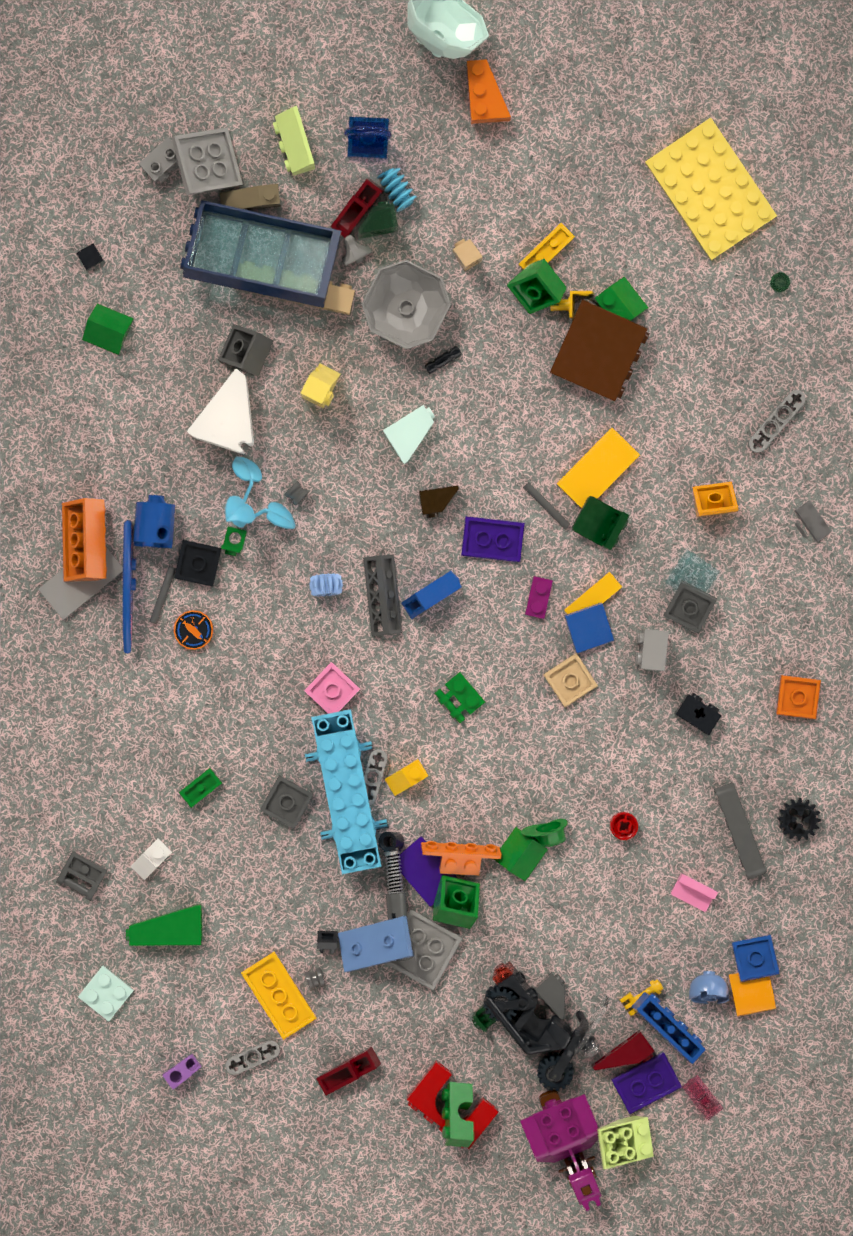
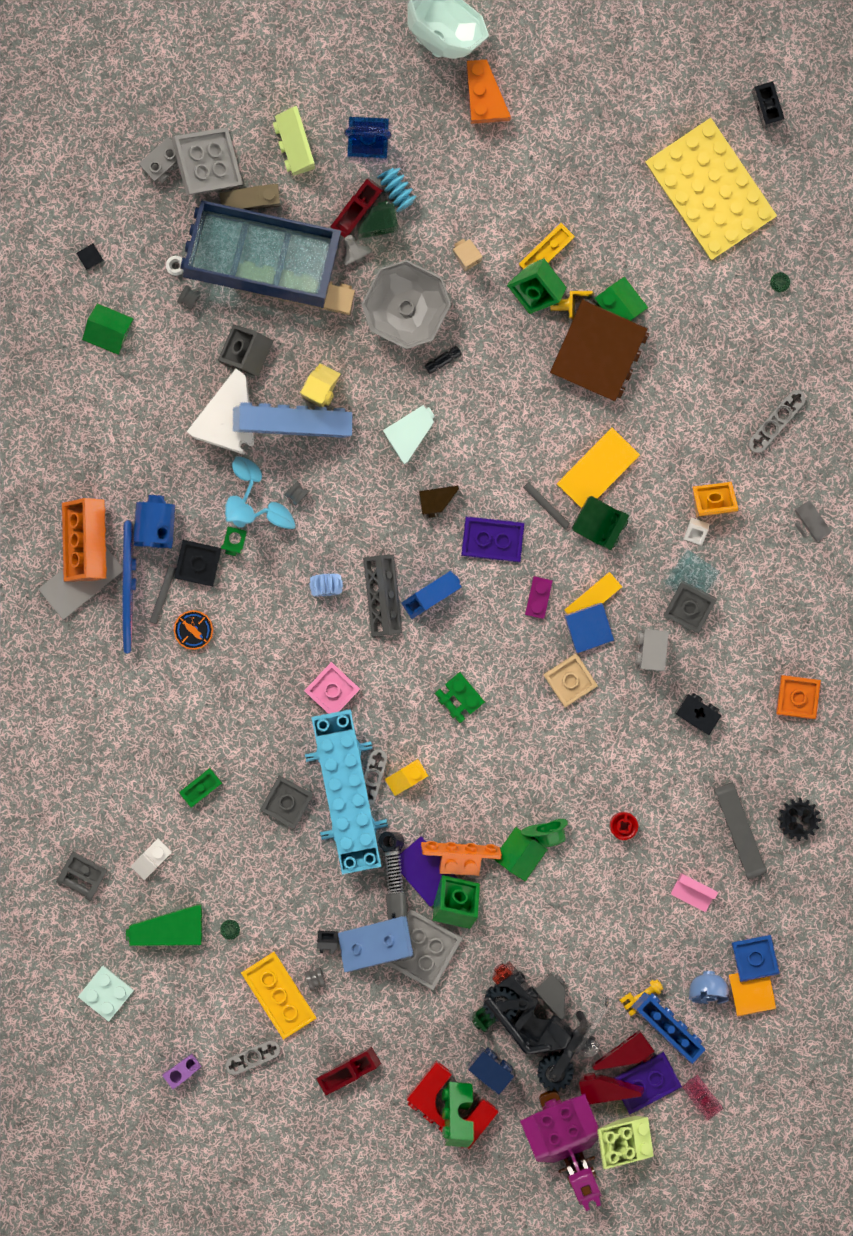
(170, 261): none -> white plate
(188, 297): none -> dark grey wheel
(230, 929): none -> clear green plate
(292, 421): none -> medium blue brick
(490, 1070): none -> dark blue brick
(605, 1089): none -> dark red slope
(696, 531): none -> white slope
(768, 105): none -> black brick

